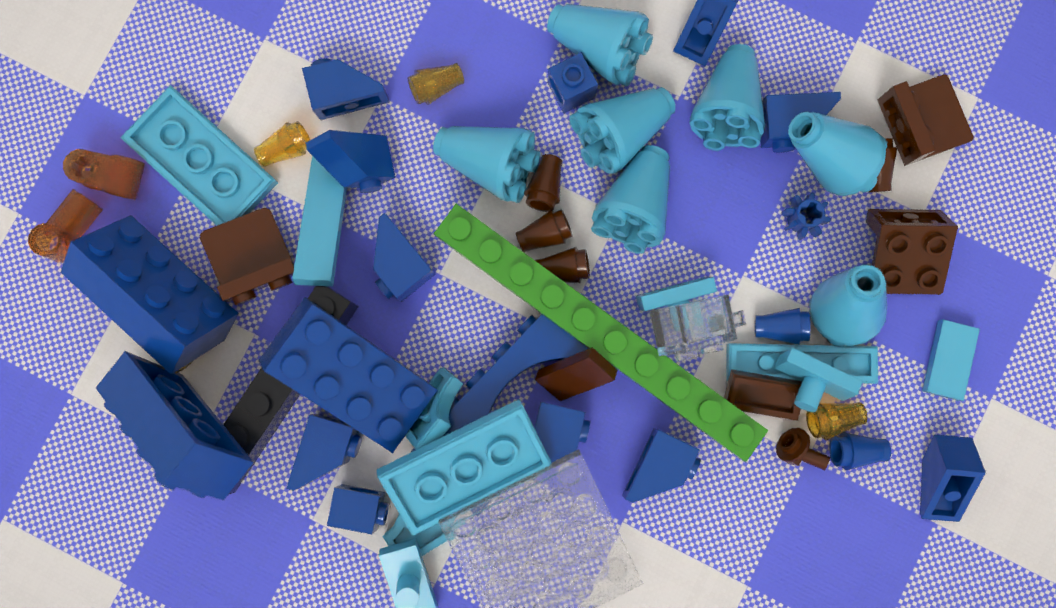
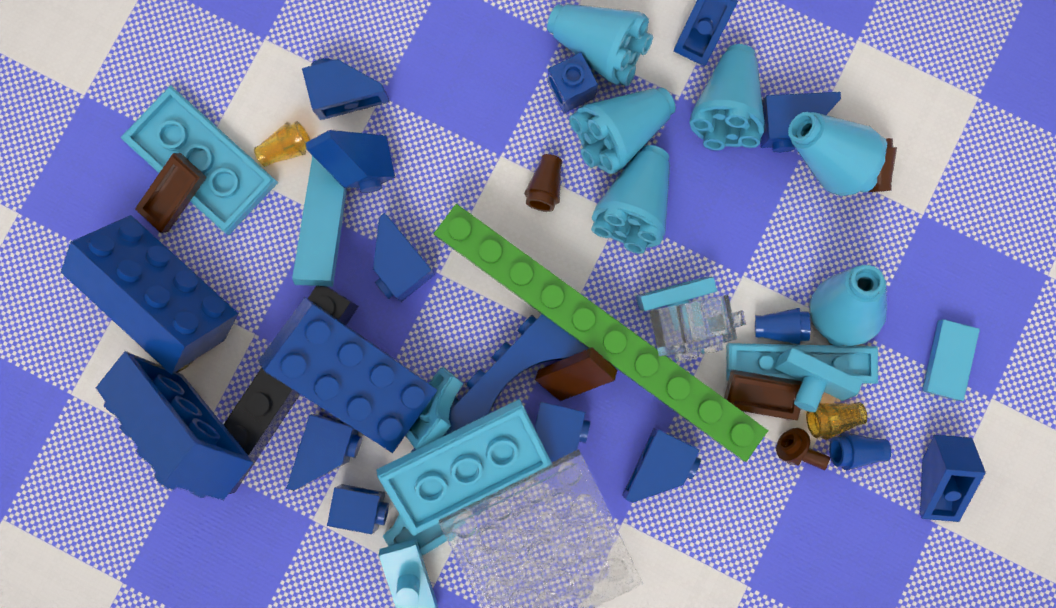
(66, 223): clear orange piece -> none
(108, 173): clear orange piece -> none
(170, 192): none -> reddish brown tile
(248, 256): reddish brown bracket -> none
(434, 82): clear yellow cone -> none
(490, 157): medium azure cone -> none
(544, 232): reddish brown cone -> none
(568, 265): reddish brown cone -> none
(814, 210): blue gear -> none
(912, 248): reddish brown bracket -> none
(925, 118): reddish brown bracket -> none

